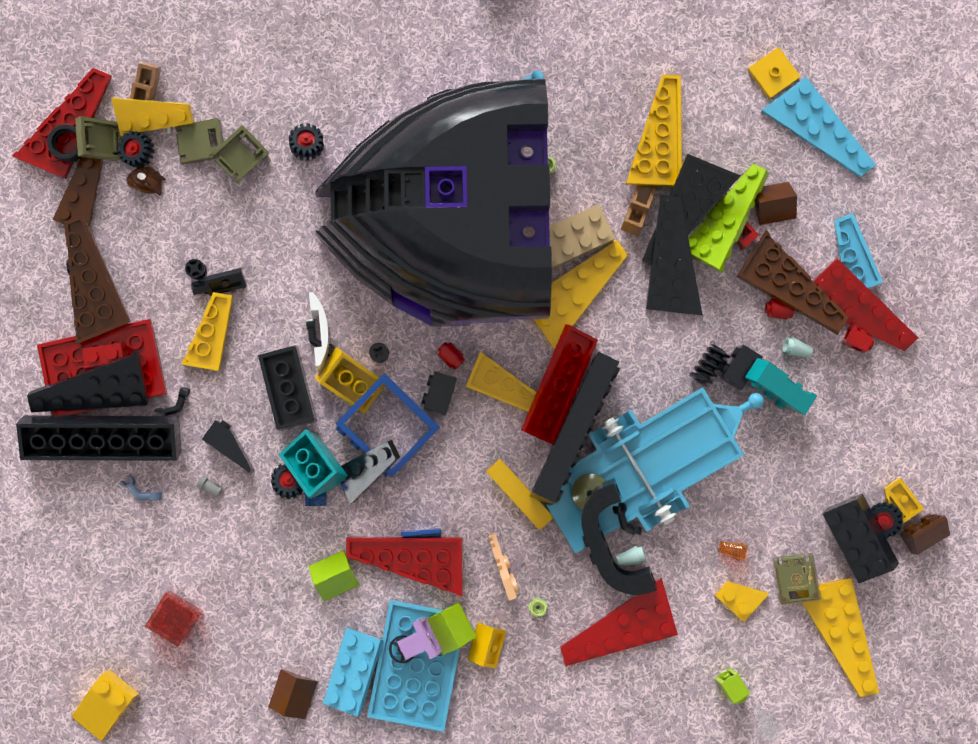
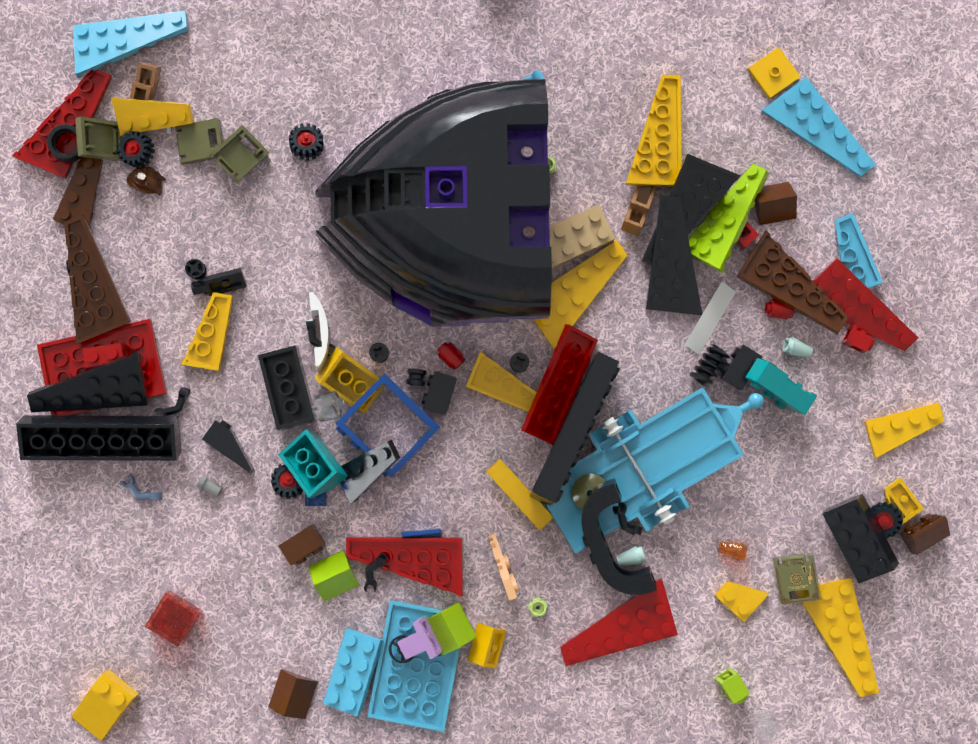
(117, 39): none -> medium azure wing
(302, 544): none -> reddish brown brick
(328, 406): none -> clear brick
(380, 561): none -> black arm
(416, 377): none -> black wheel
(517, 367): none -> black wheel
(710, 318): none -> white sticker
(895, 429): none -> yellow wing

